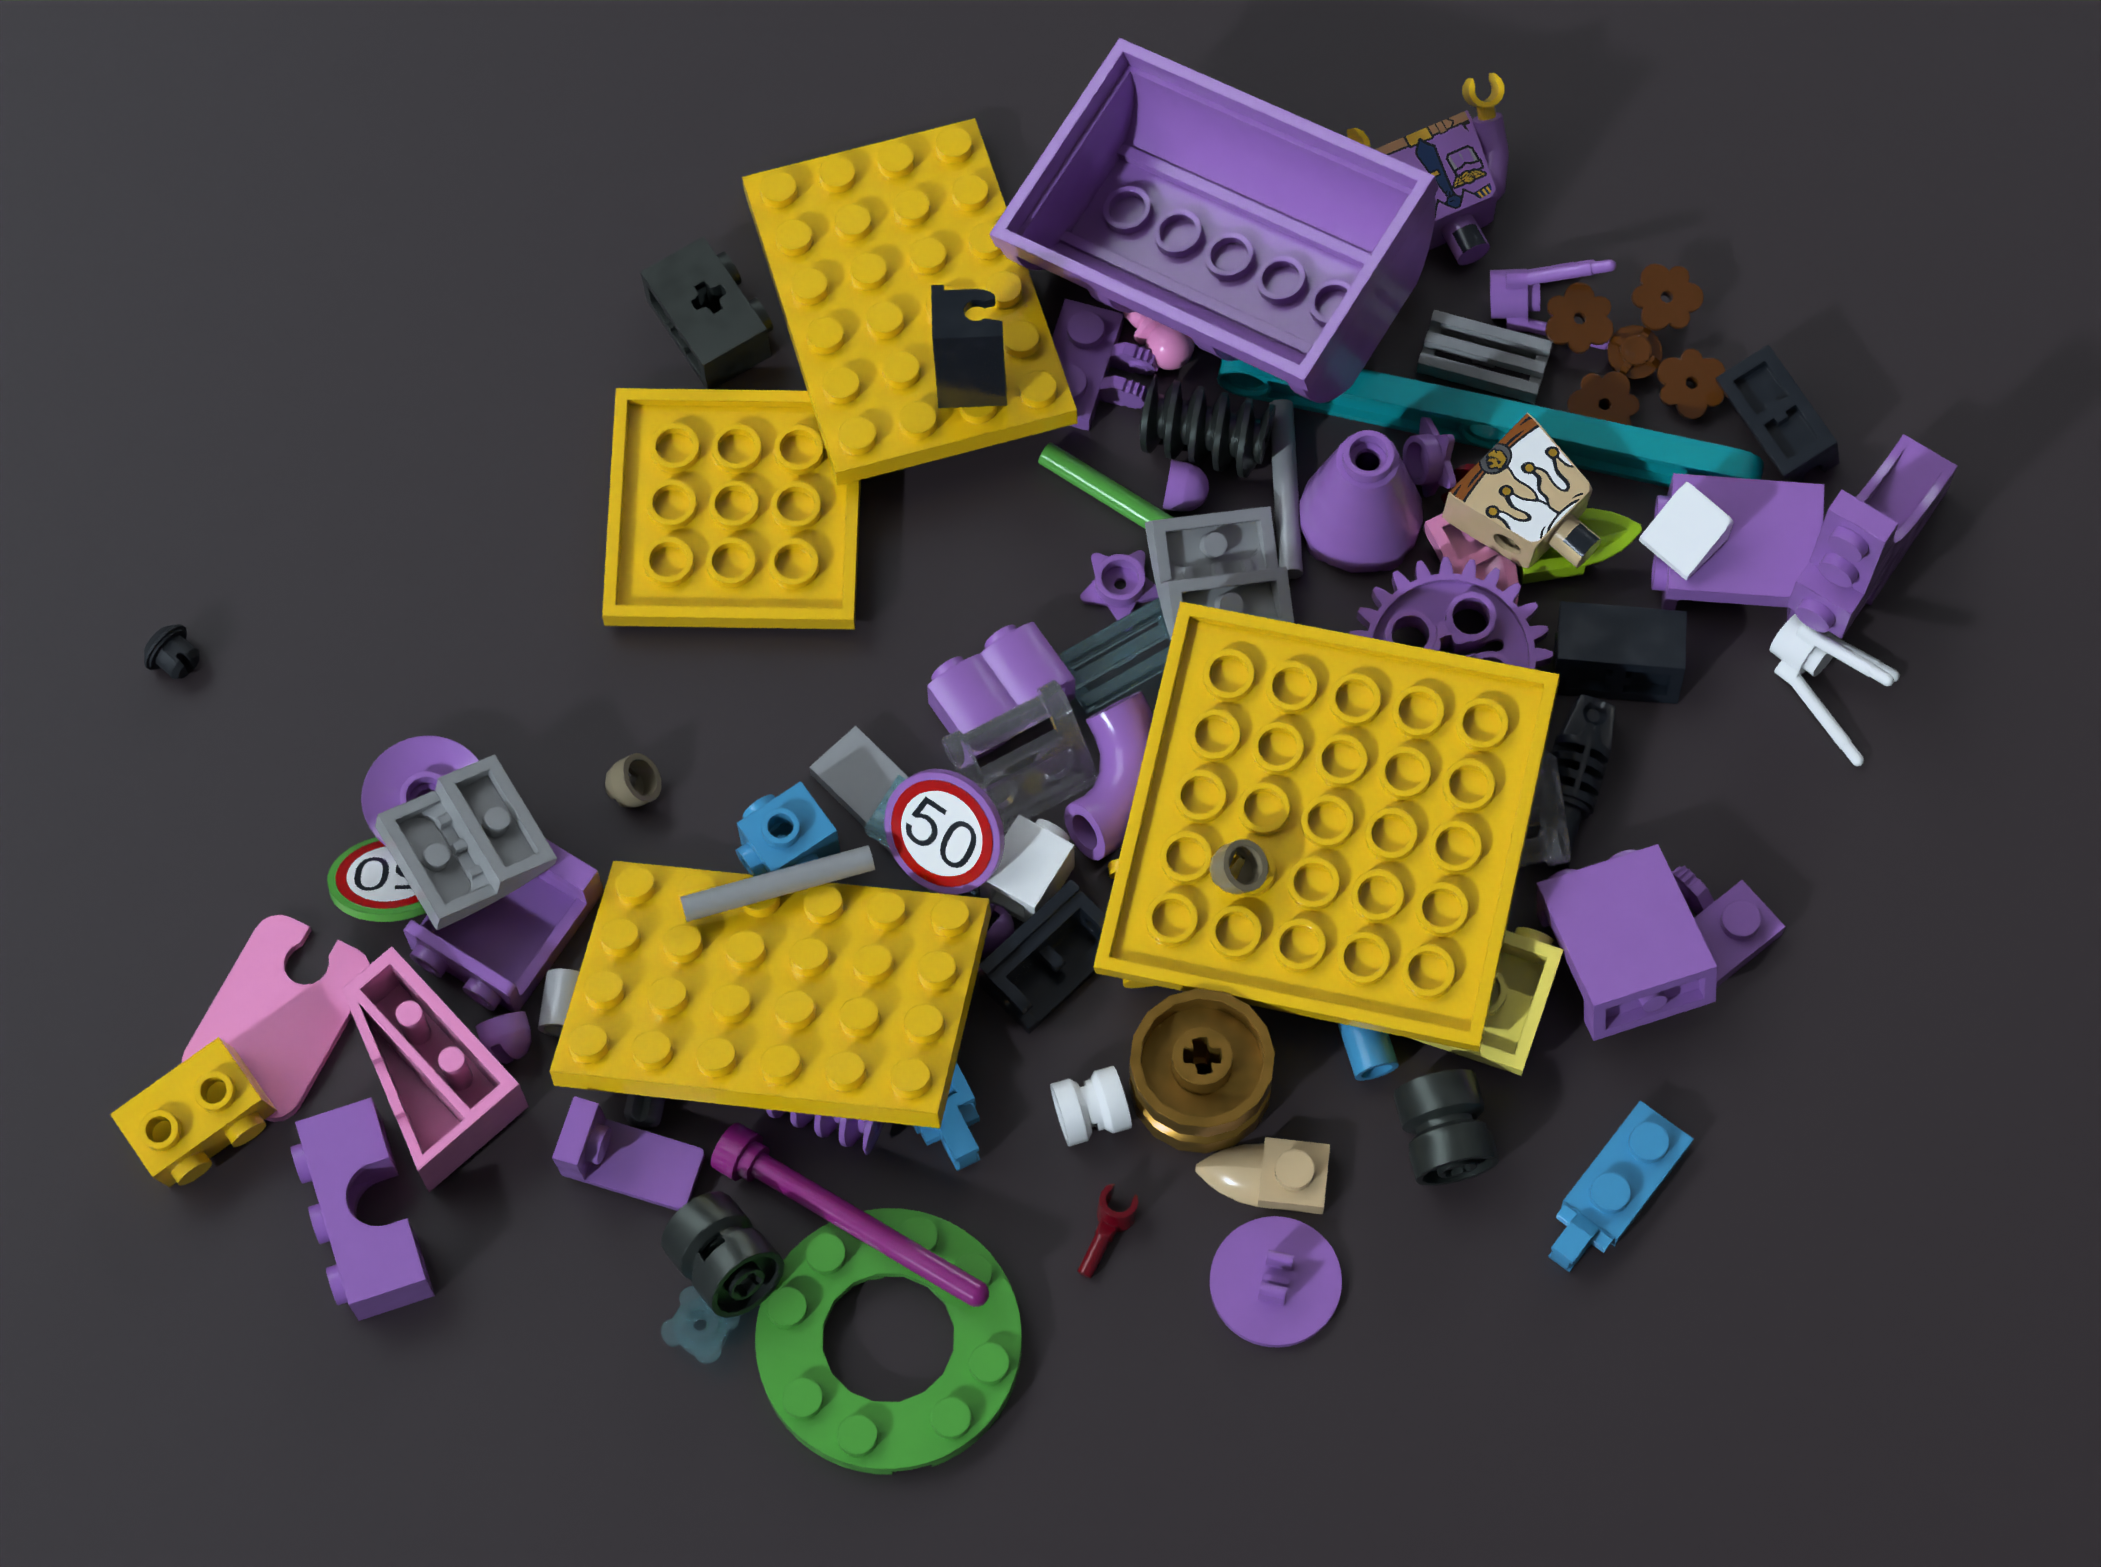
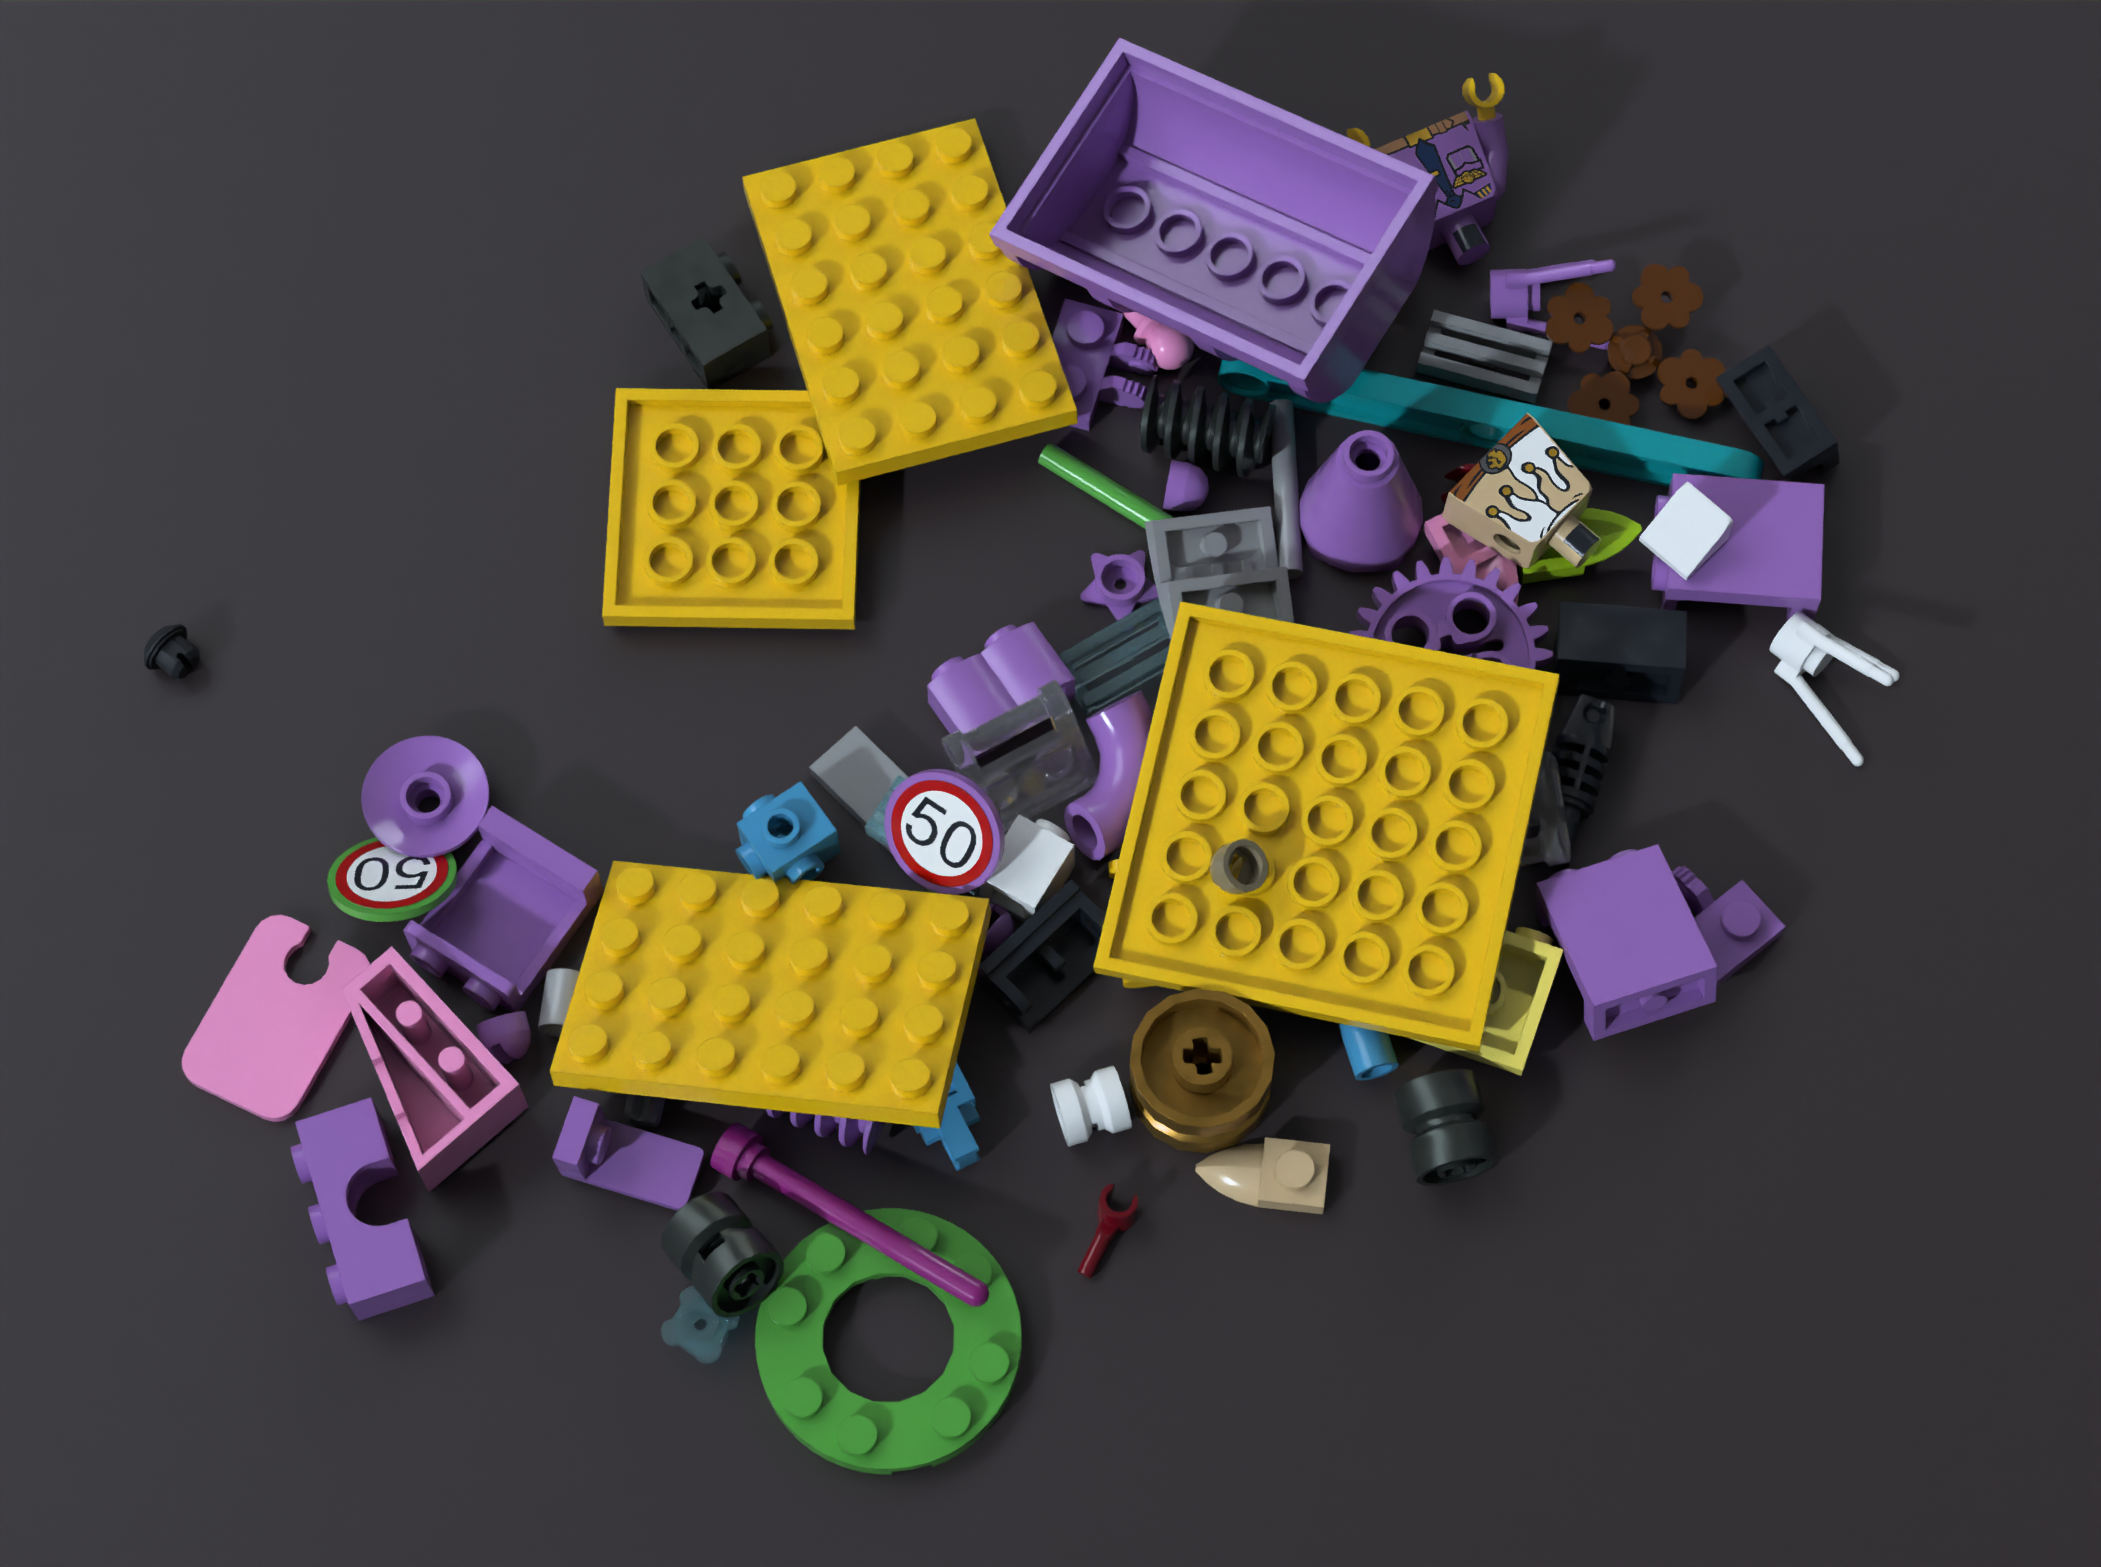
(194, 1114): yellow brick -> none
(465, 842): light grey slope -> none
(639, 787): dark tan hinge -> none
(777, 883): light grey bar -> none
(967, 351): black hinge -> none
(1275, 1281): medium lavender piece -> none
(1429, 457): medium lavender plate -> none
(1618, 1184): dark azure hinge -> none
(1869, 536): medium lavender arch -> none

